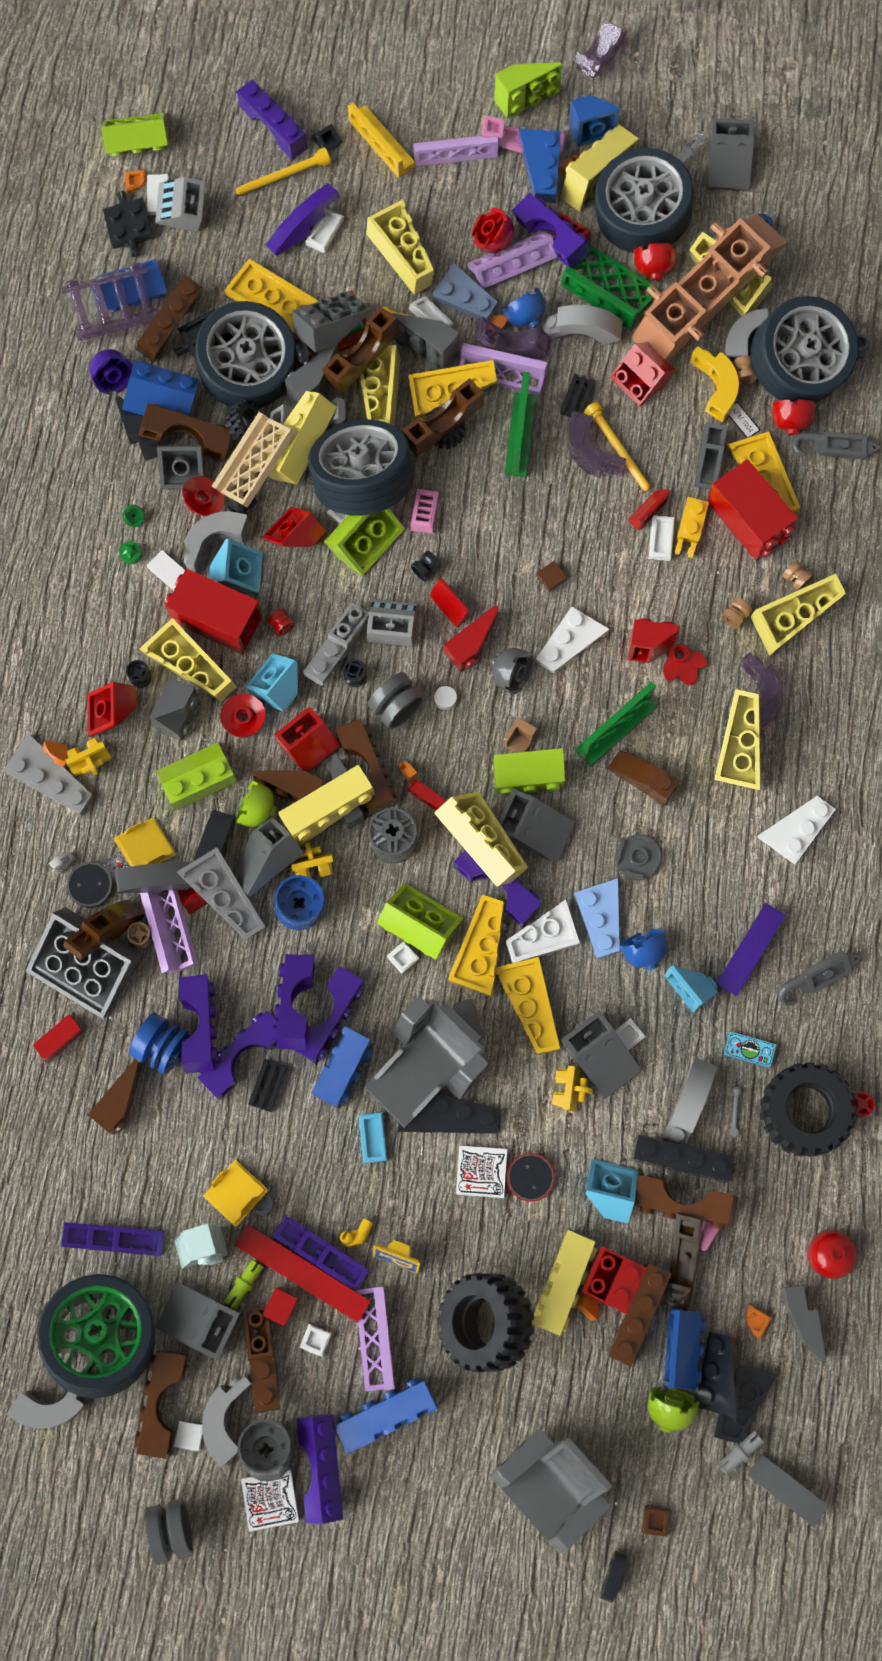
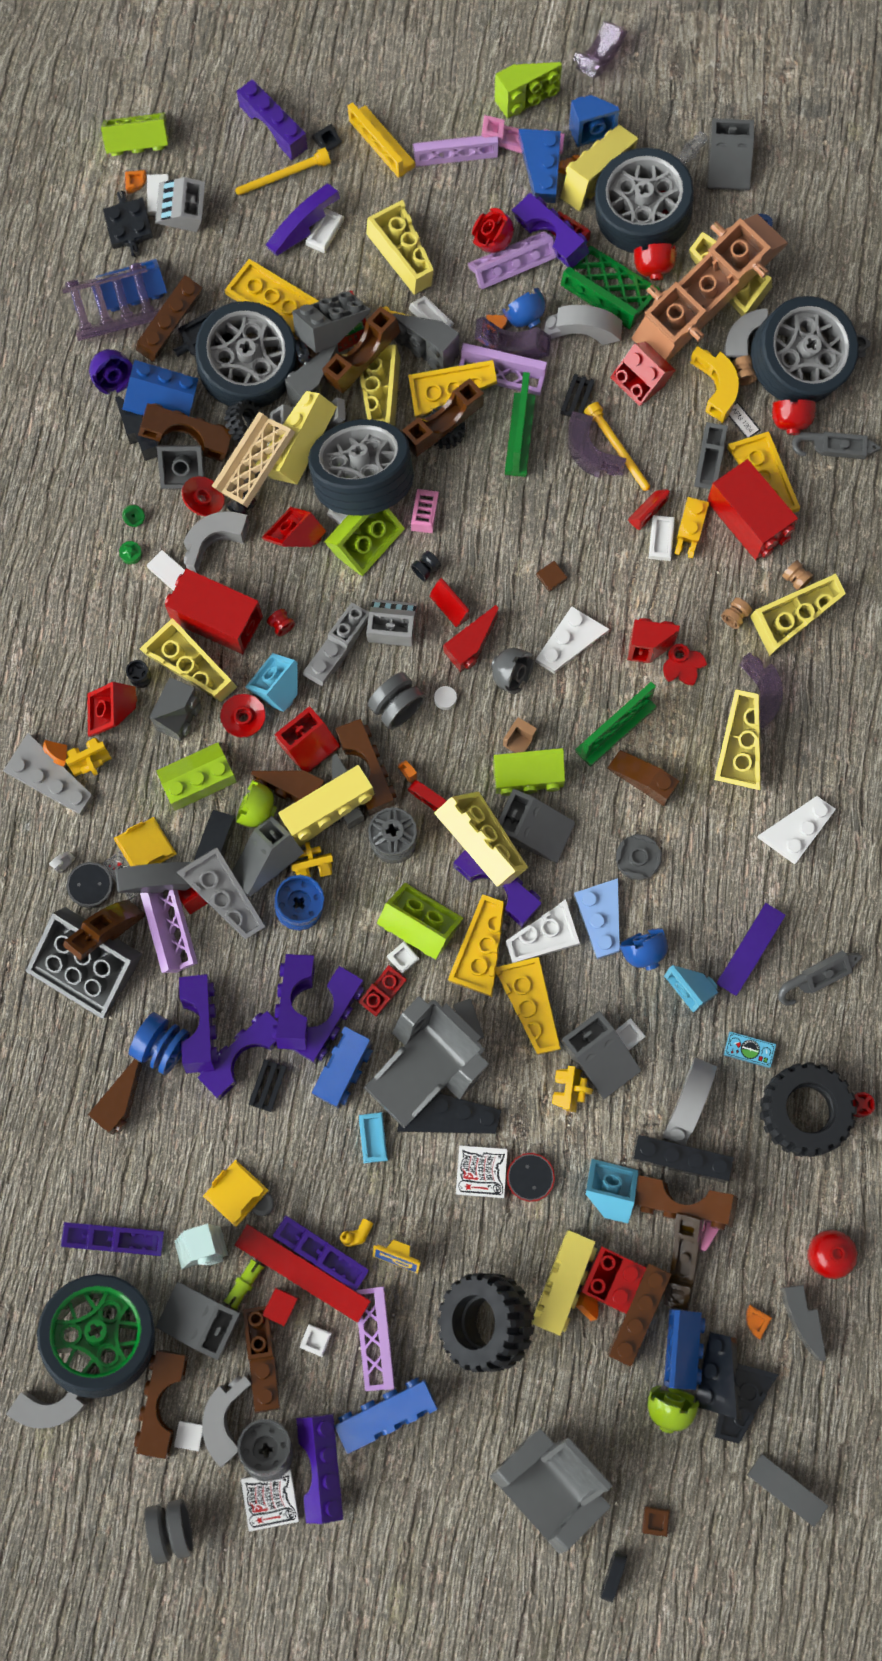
(58, 1038): red slope -> none
(136, 934): medium nougat wheel -> none
(237, 567): medium azure slope -> none
(355, 678): black wheel -> none
(383, 990): none -> red slope
(464, 295): sand blue wing -> none
(733, 1132): light grey hinge -> none
(740, 1453): light grey pin -> none

